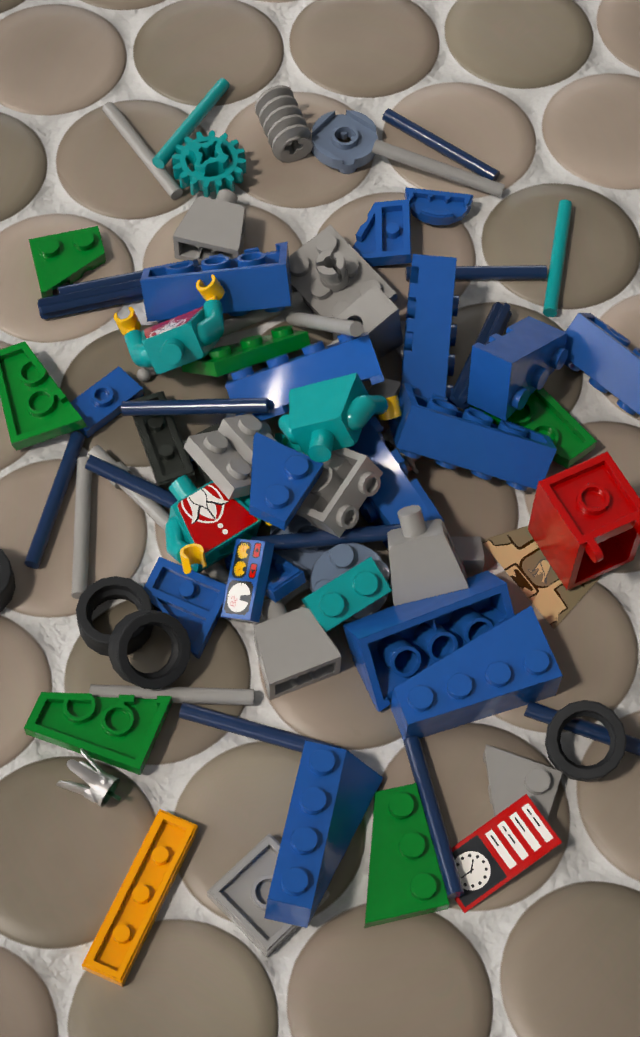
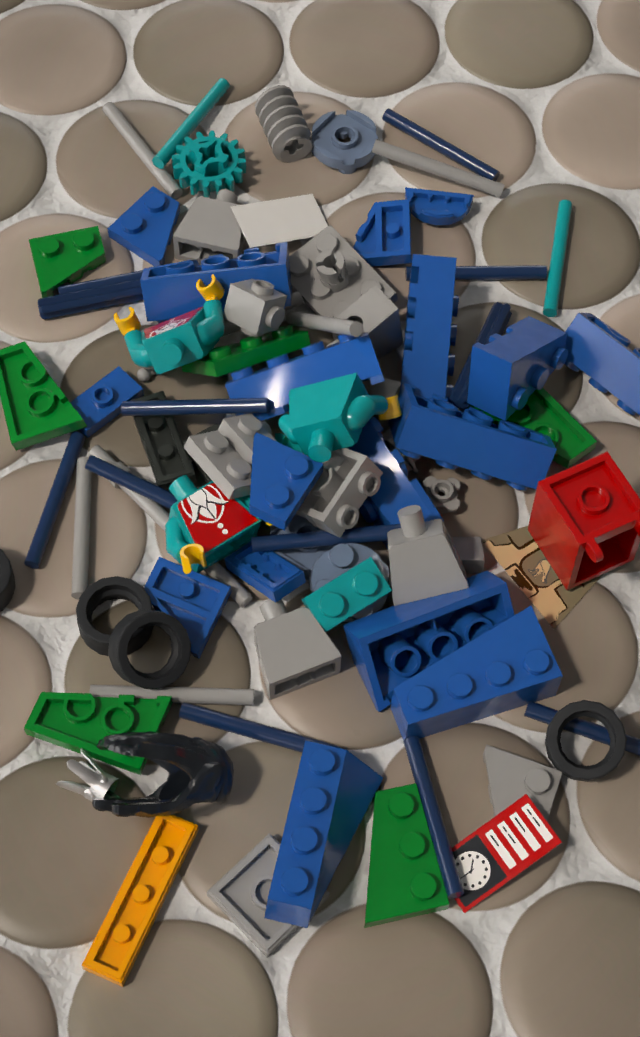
(147, 226): none -> blue wing
(196, 769): none -> black hair
(247, 580): tile -> none
(255, 306): none -> light grey brick
(280, 220): none -> white sticker
(444, 503): none -> light grey plate

